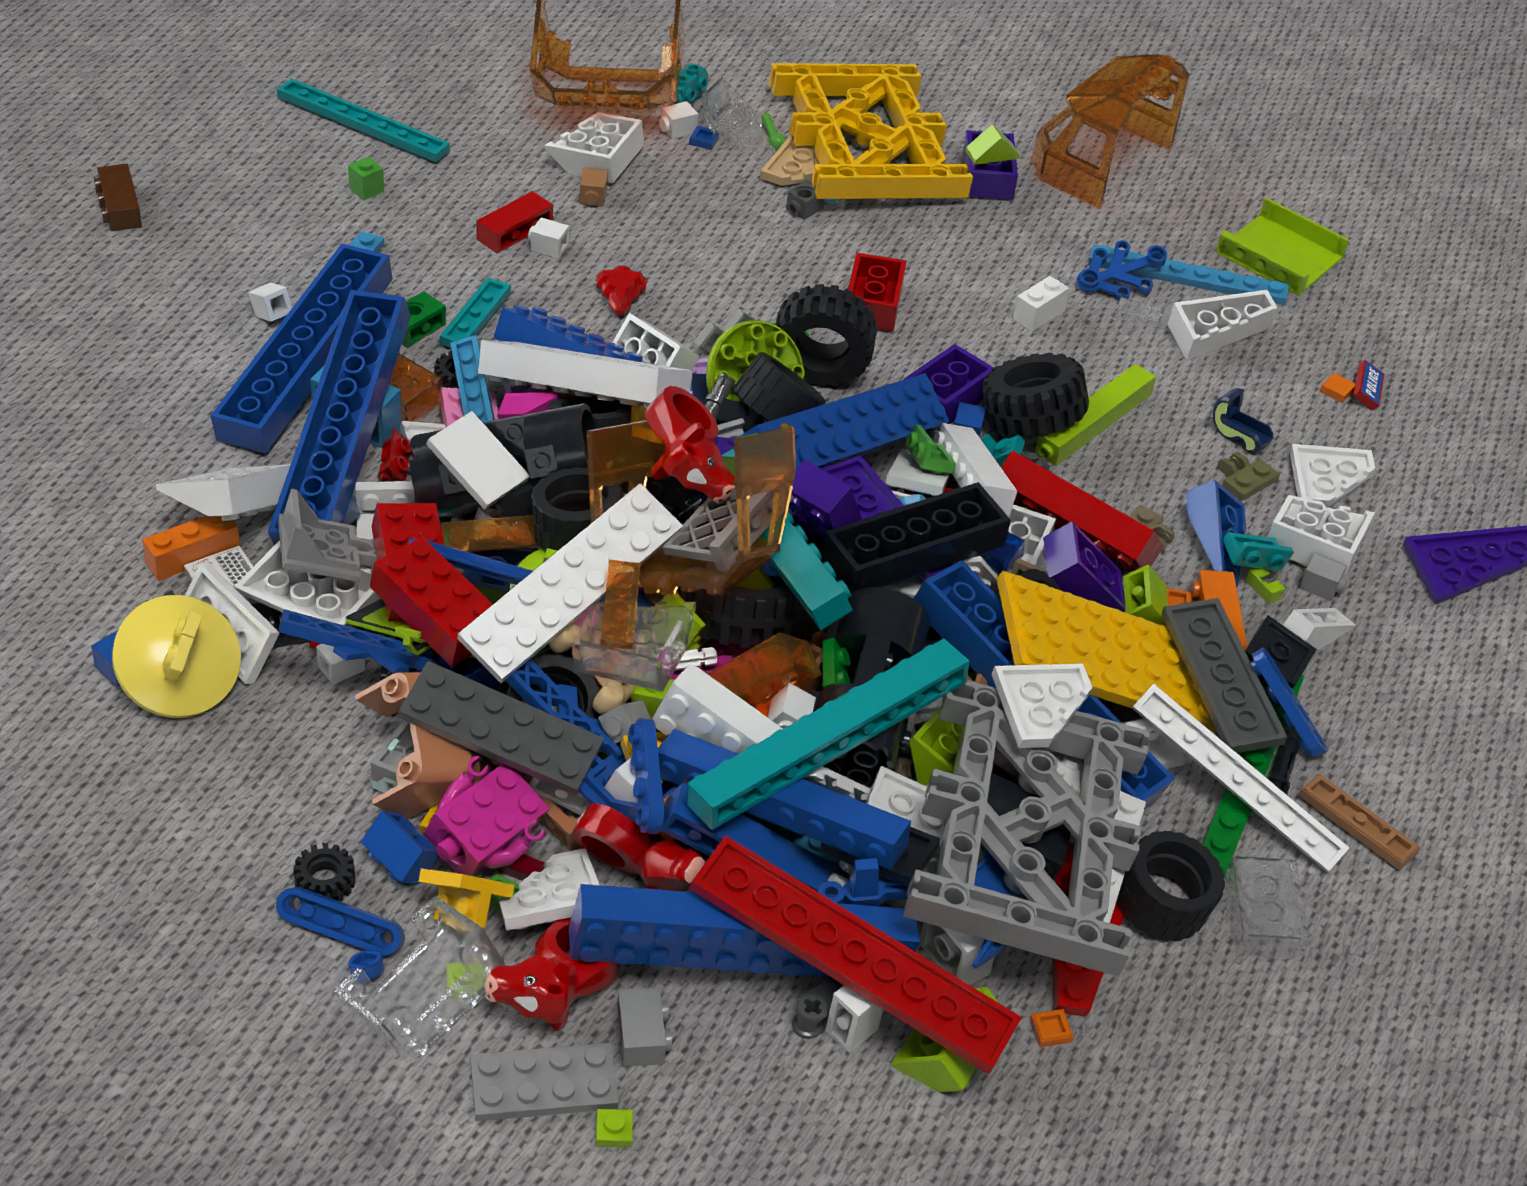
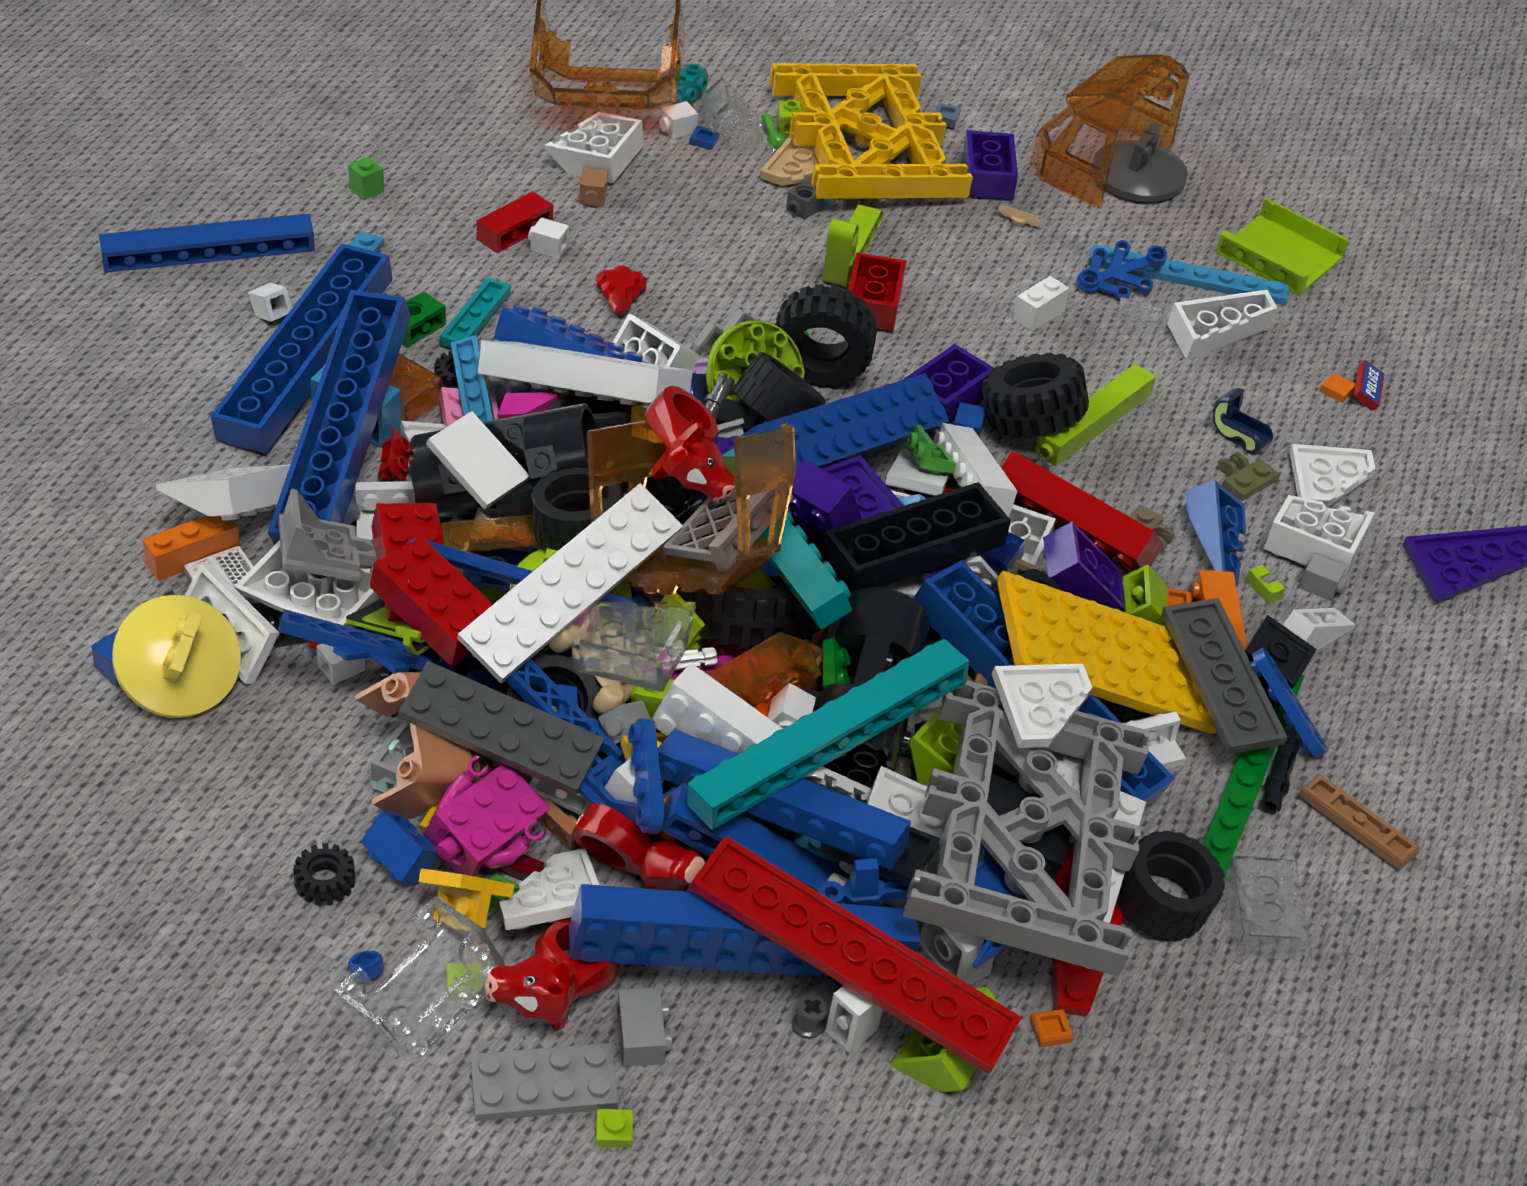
(117, 197): reddish brown brick -> none
(206, 242): none -> blue brick
(340, 920): blue plate -> none
(363, 120): teal plate -> none
(620, 605): clear orange plate -> none
(784, 115): none -> lime brick
(845, 240): none -> lime beam
(949, 114): none -> sand blue plate
(991, 147): lime slope -> none
(1004, 447): teal bracket -> none
(1020, 217): none -> tan piece
(1144, 169): none -> dark grey bracket
(1241, 778): white plate -> none
(1256, 551): teal bracket -> none

